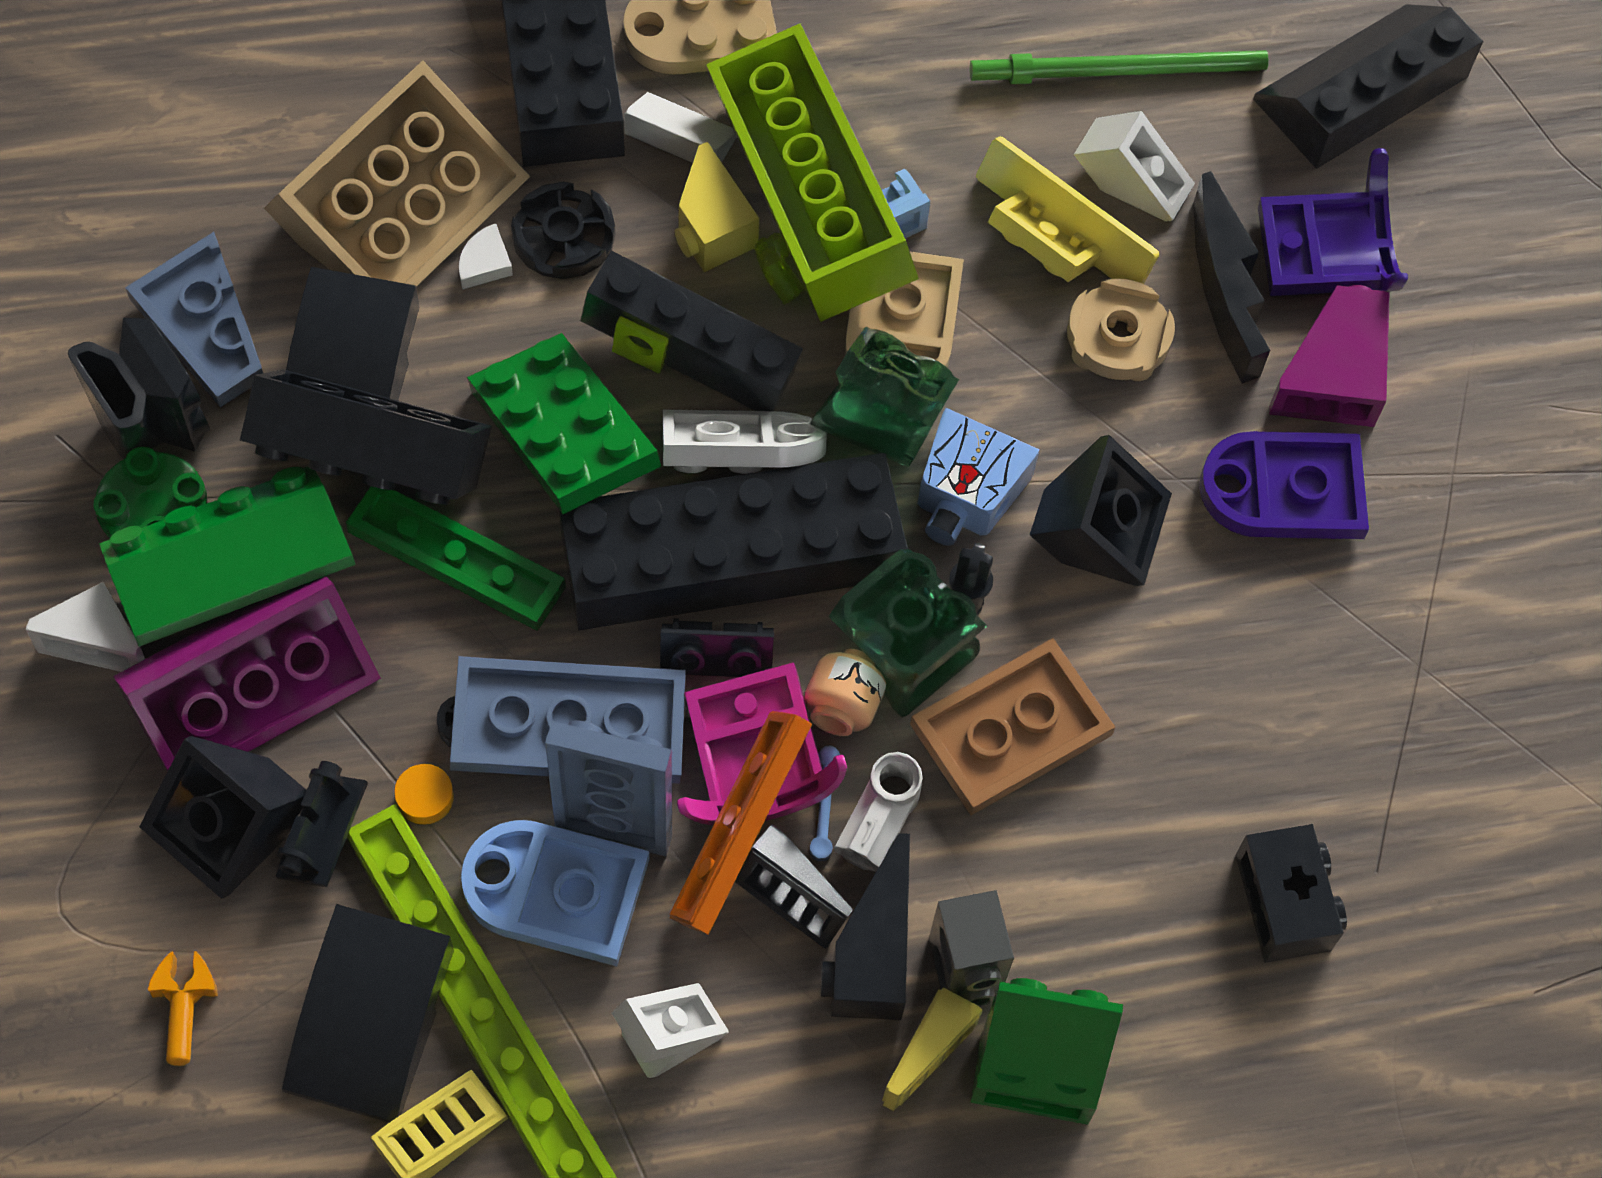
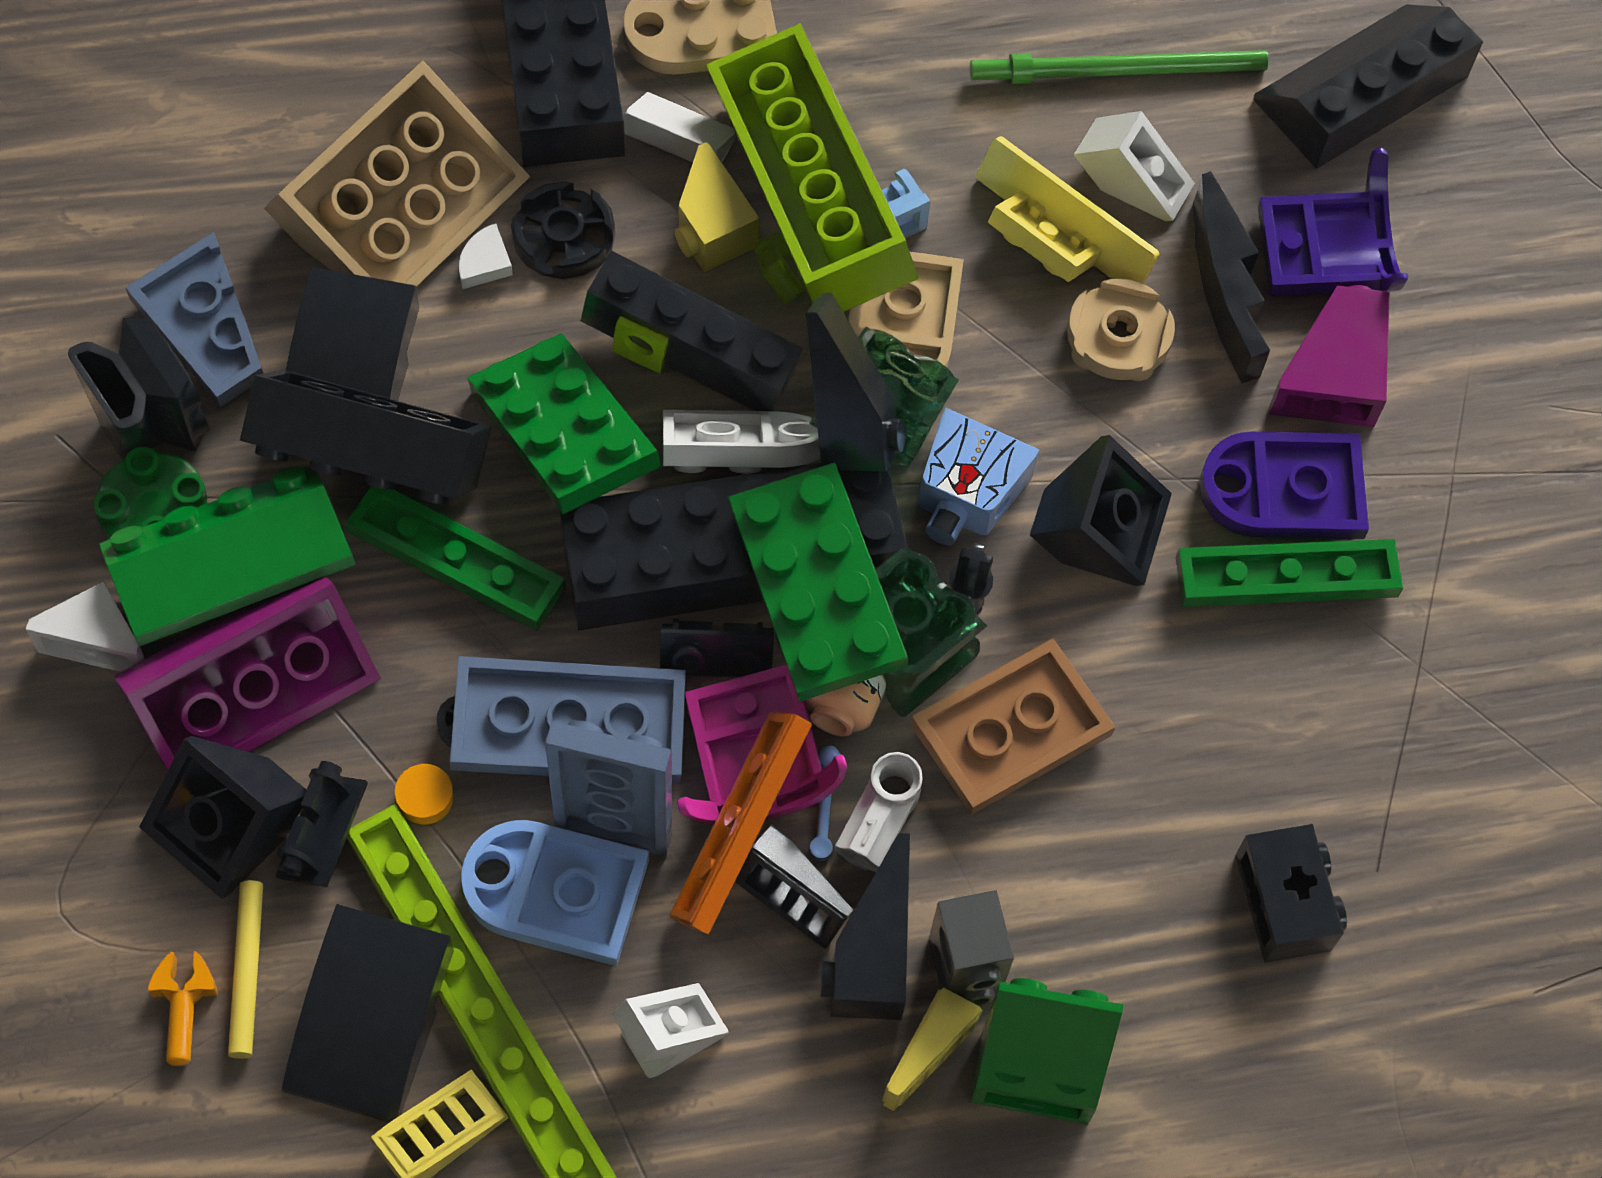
(245, 970): none -> light yellow bar
(818, 582): none -> green plate
(851, 398): none -> black slope
(1288, 572): none -> green plate

